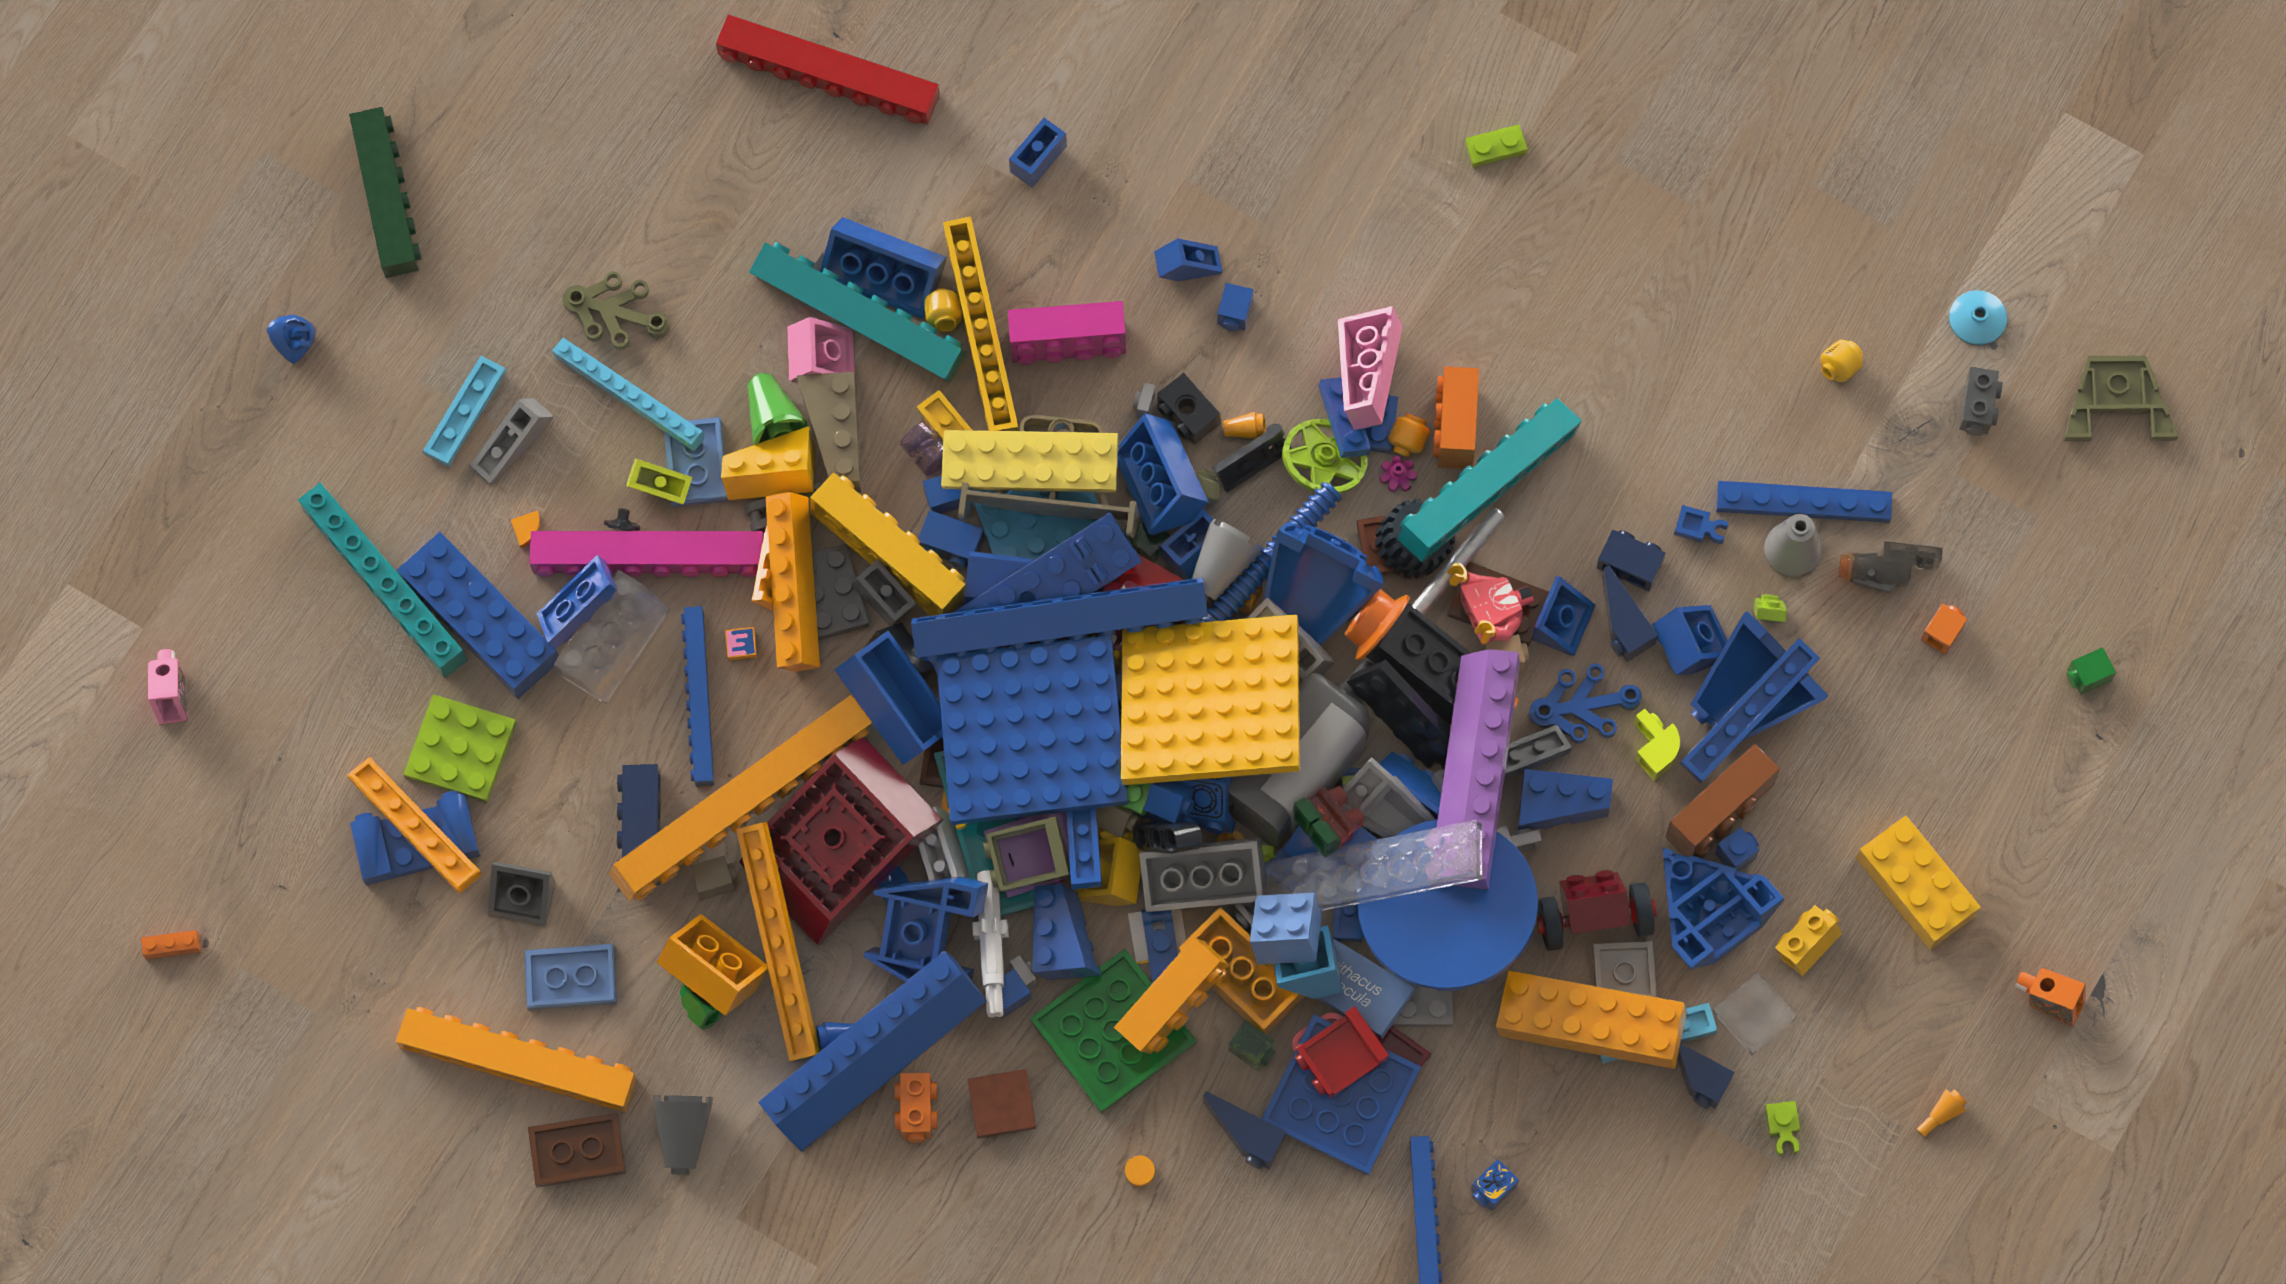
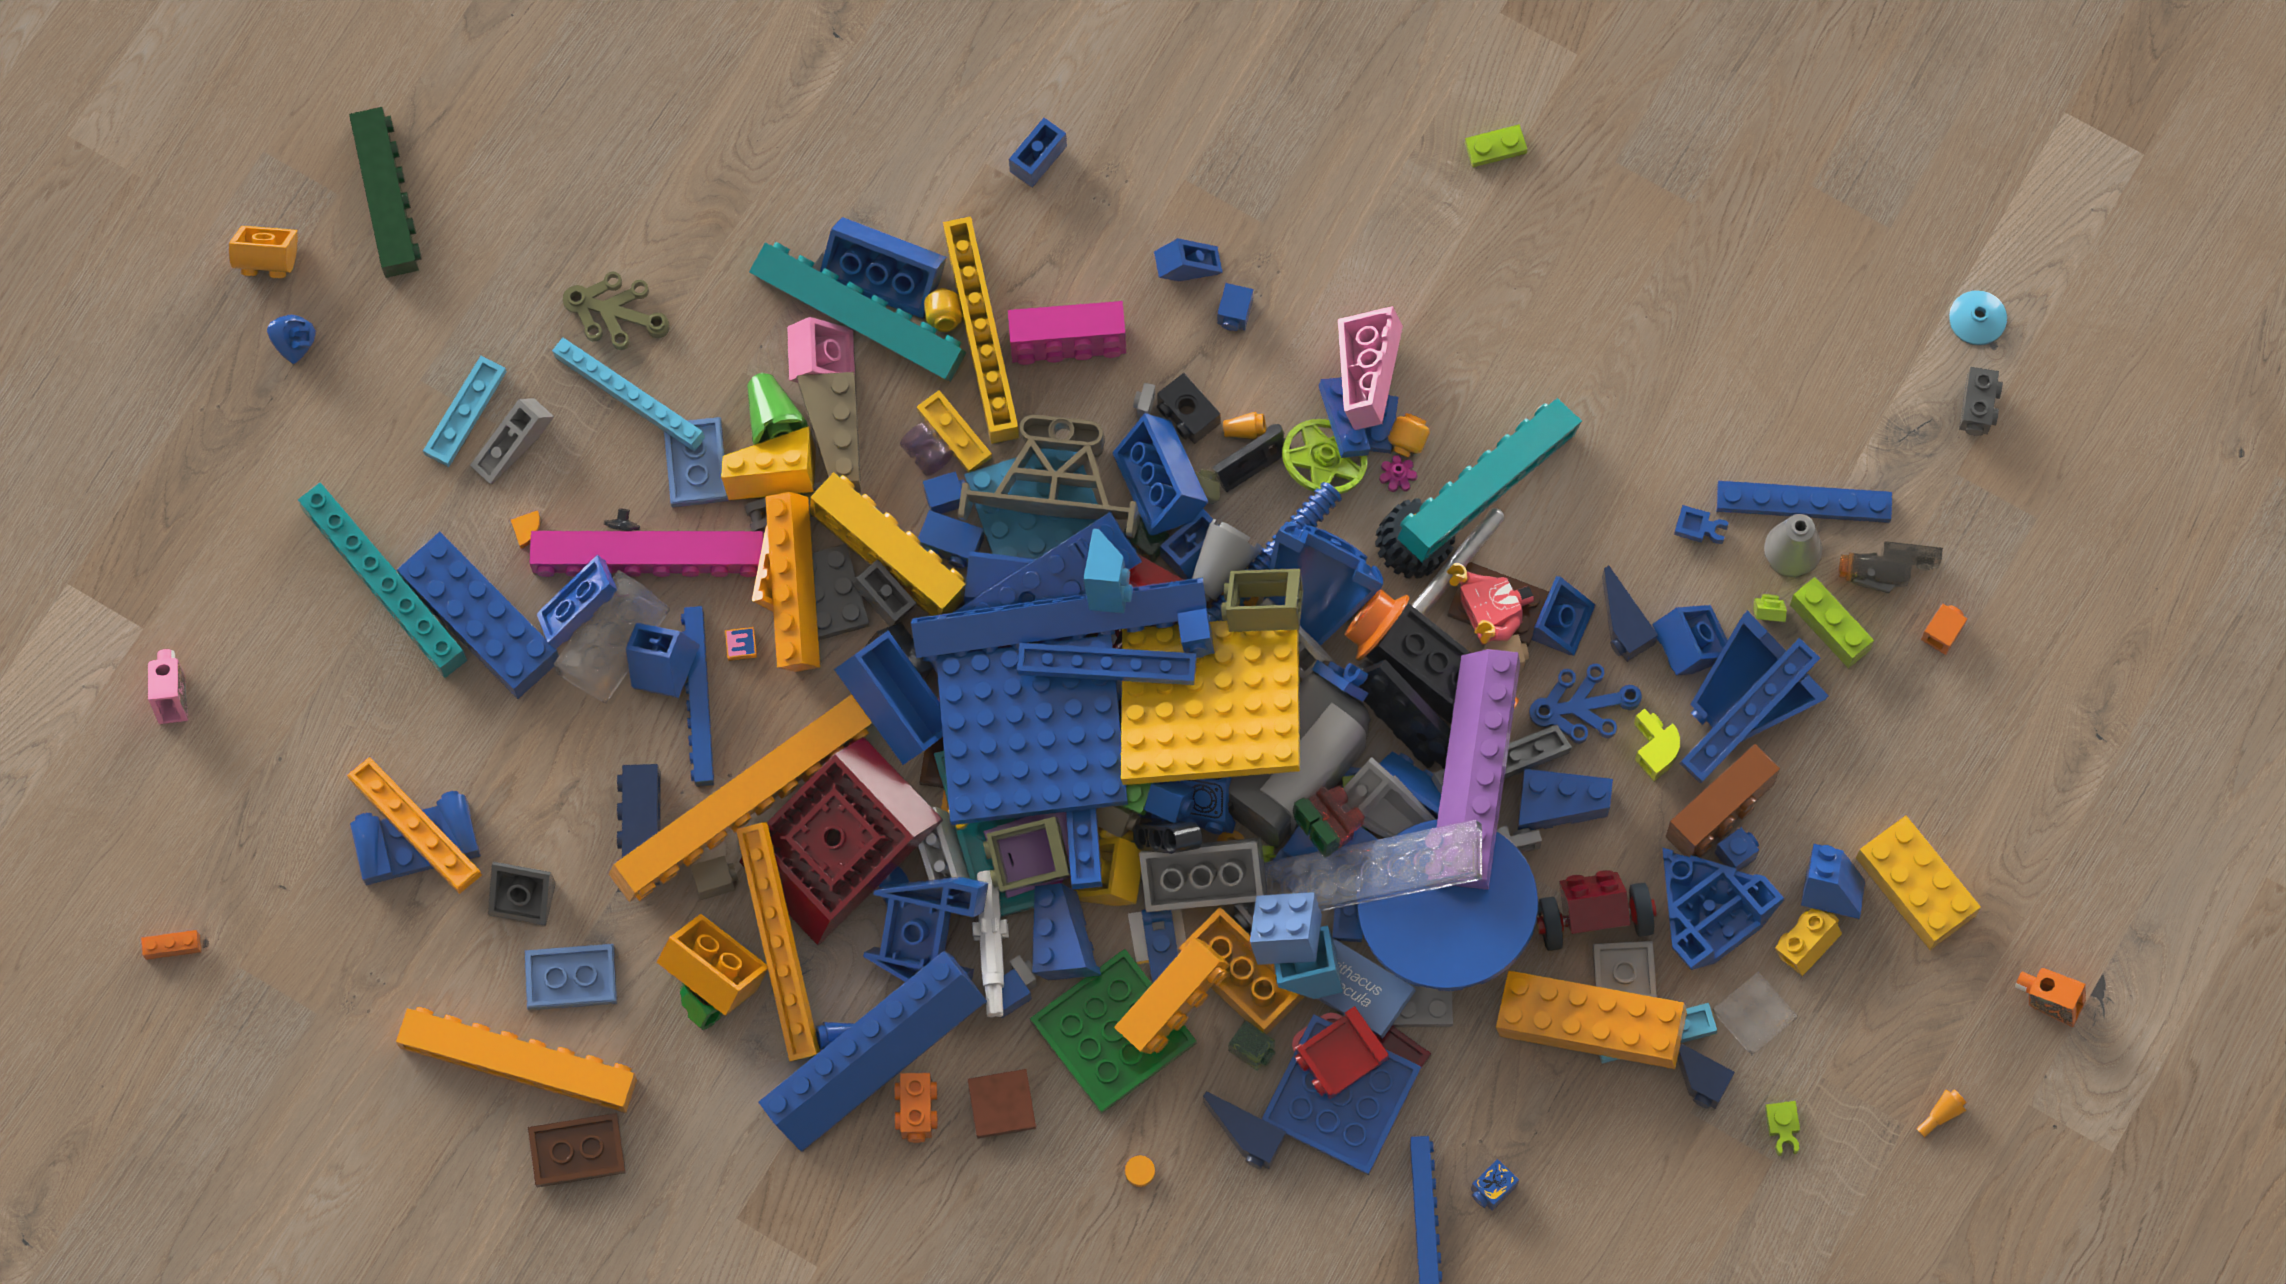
(263, 250): none -> light orange brick
(460, 748): lime plate -> none
(659, 481): neon yellow slope -> none
(659, 659): none -> blue slope
(681, 1129): dark grey cone -> none
(828, 70): red brick -> none
(1030, 461): light yellow plate -> none
(1106, 576): none -> dark azure slope
(1106, 663): none -> blue plate
(1196, 632): none -> blue brick
(1263, 584): none -> olive window
(1348, 682): none -> blue plate
(1367, 531): copper plate -> none
(1456, 417): orange piece -> none
(1631, 559): dark blue brick -> none
(1831, 622): none -> lime brick
(1833, 883): none -> blue slope
(1841, 361): yellow head -> none
(2090, 671): green brick -> none
(2117, 386): olive wing -> none

